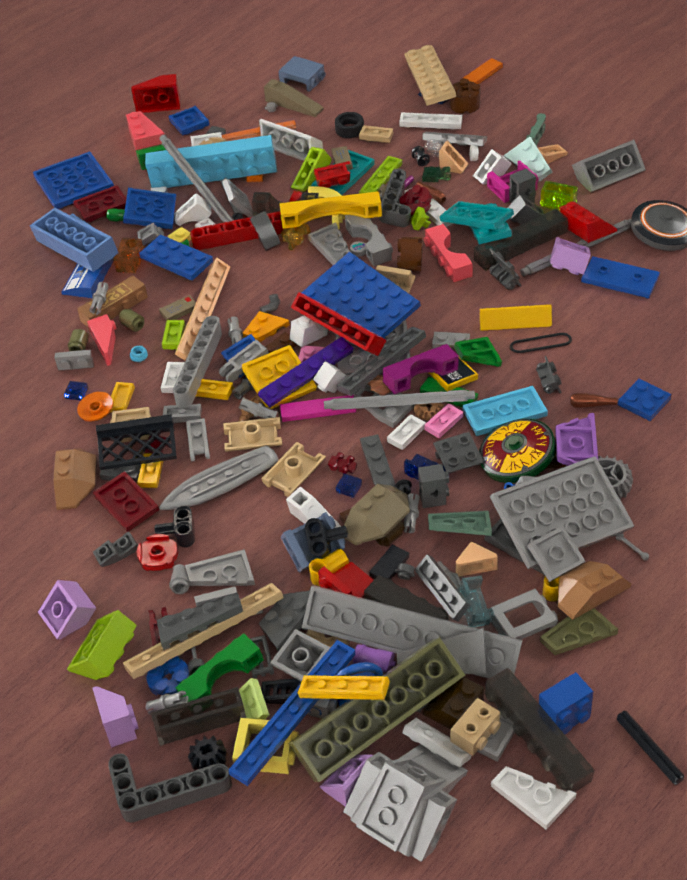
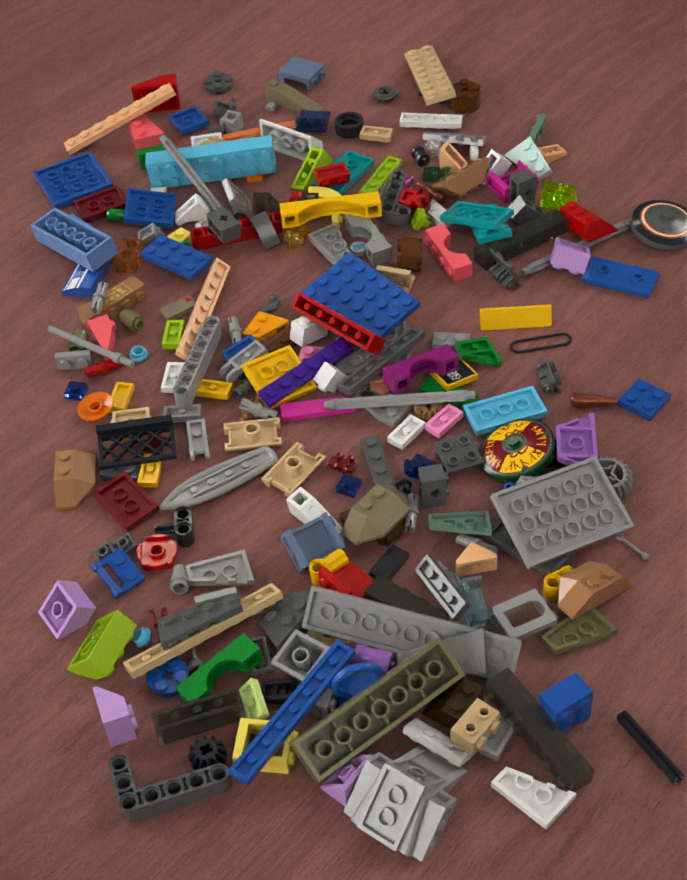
(101, 368): none -> red pin
(116, 357): none -> light grey bar
(120, 118): none -> light nougat plate
(124, 570): none -> blue plate
(142, 637): none -> medium azure plate
(166, 701): light grey pin -> none
(218, 83): none -> dark grey plate
(221, 108): none -> dark grey bracket
(224, 224): none -> dark grey brick
(232, 121): none -> light grey brick
(313, 121): none -> dark blue hinge
(323, 536): black beam -> none
(342, 155): dark tan tile -> none
(344, 687): yellow tile -> none
(379, 93): none -> dark grey gear
(405, 571): dark grey plate -> none
(411, 197): none -> red plate
(464, 179): none -> medium nougat wedge
(464, 540): none -> light grey pin
(484, 71): orange tile -> none
(556, 553): light grey plate -> none
(609, 166): light grey slope -> none

